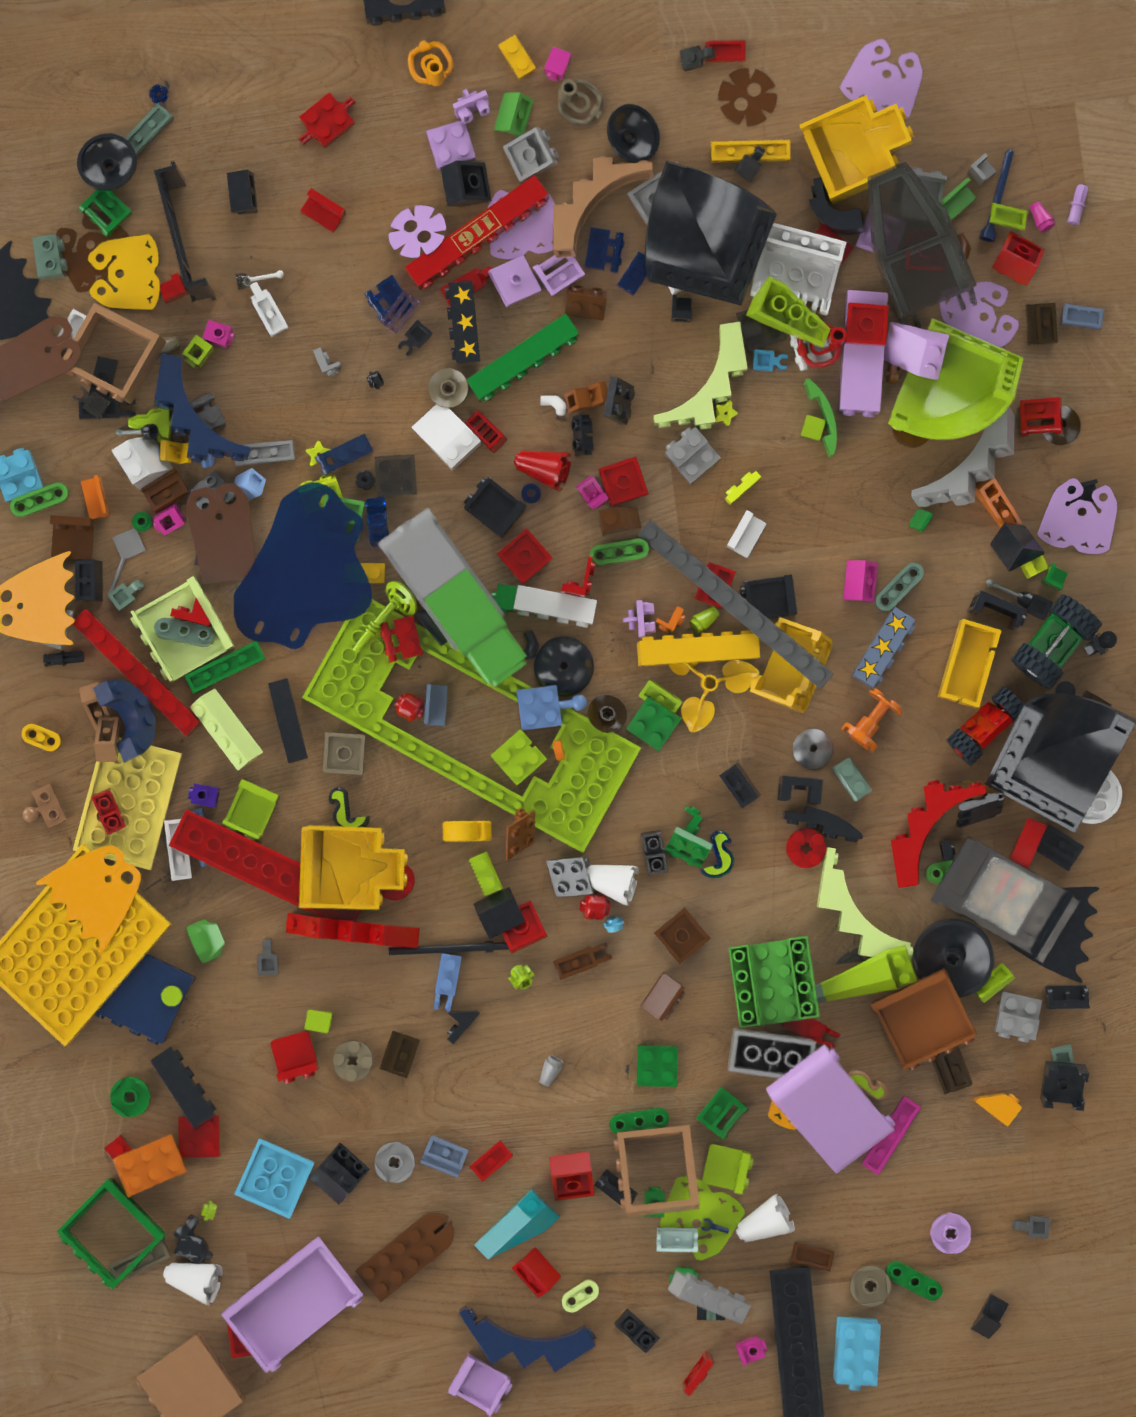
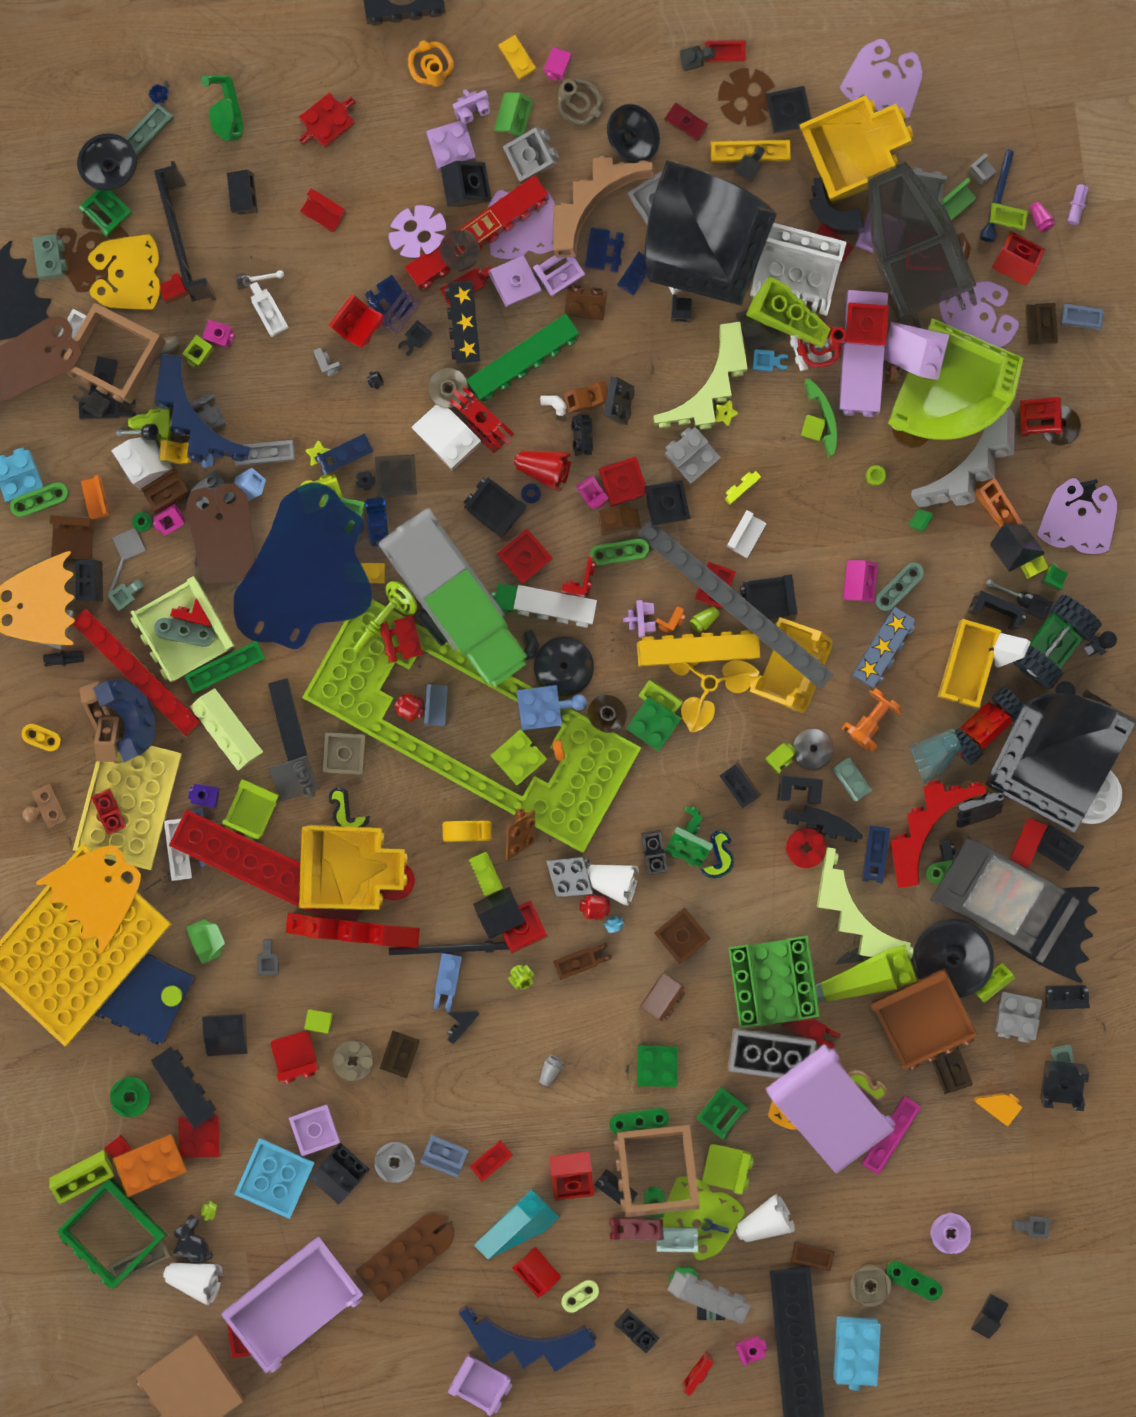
(81, 1177): none -> lime brick
(225, 114): none -> green piece
(225, 1034): none -> black slope
(294, 779): none -> dark grey hinge
(314, 1130): none -> lavender plate
(356, 322): none -> red bracket
(461, 261): none -> clear smoke plate
(490, 425): none -> red piece
(637, 1228): none -> dark red plate
(667, 502): none -> black tile
(686, 122): none -> dark red plate
(780, 757): none -> lime brick
(788, 109): none -> black plate
(875, 475): none -> lime tile
(876, 853): none -> dark blue plate
(935, 754): none -> clear light blue slope
(1009, 649): none -> white slope

